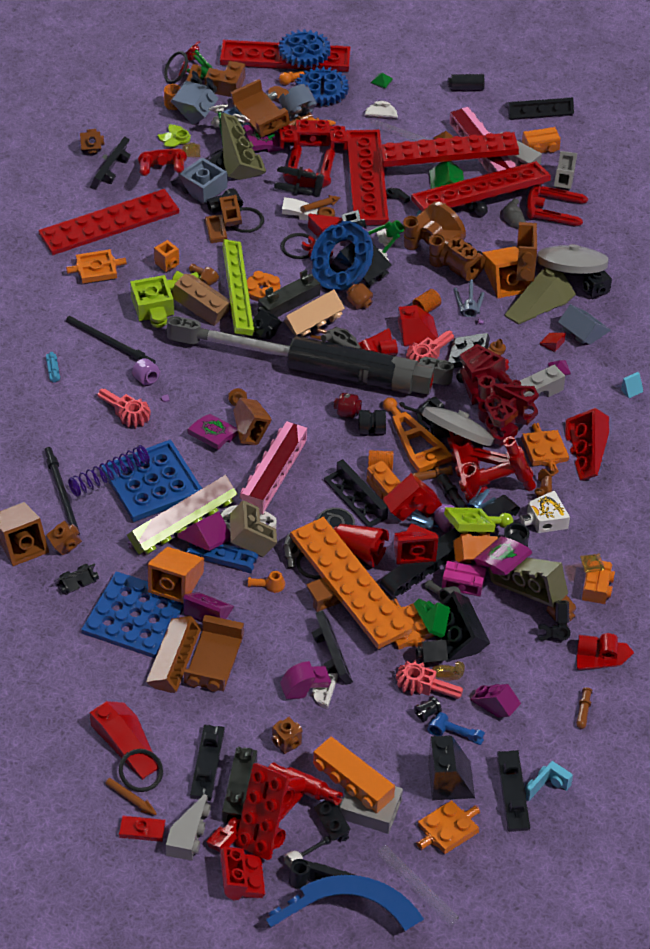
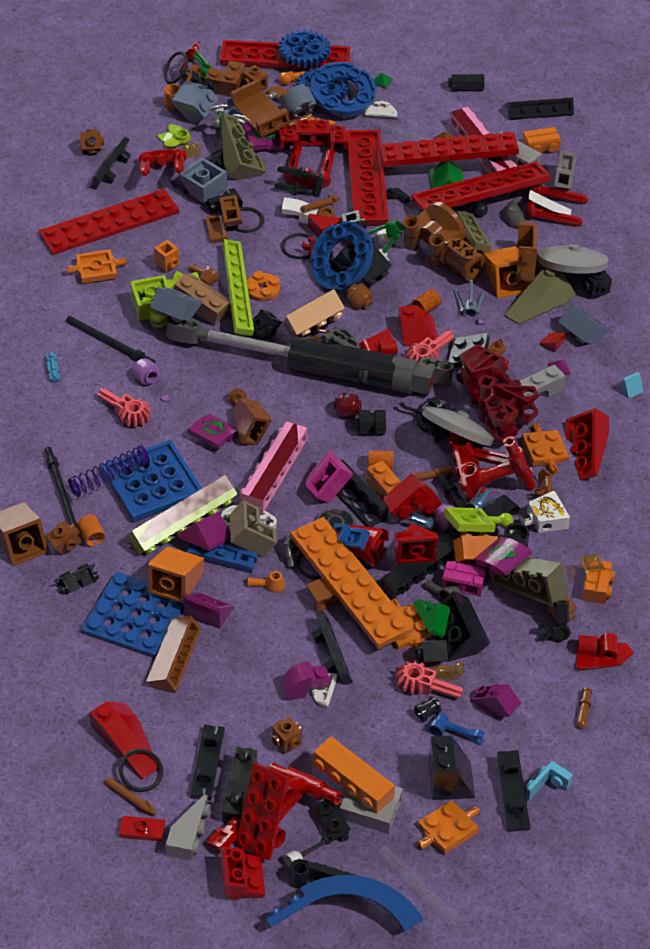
(88, 526): none -> orange piece
(175, 303): none -> sand blue slope
(215, 653): dark orange panel -> none
(253, 74): none -> dark orange brick
(291, 295): pearl dark grey brick -> none
(328, 477): none -> dark pink slope
(343, 70): none -> blue plate
(352, 537): none -> blue slope
(426, 459): orange plate -> none
(474, 232): none -> olive plate
(549, 204): none -> white sticker

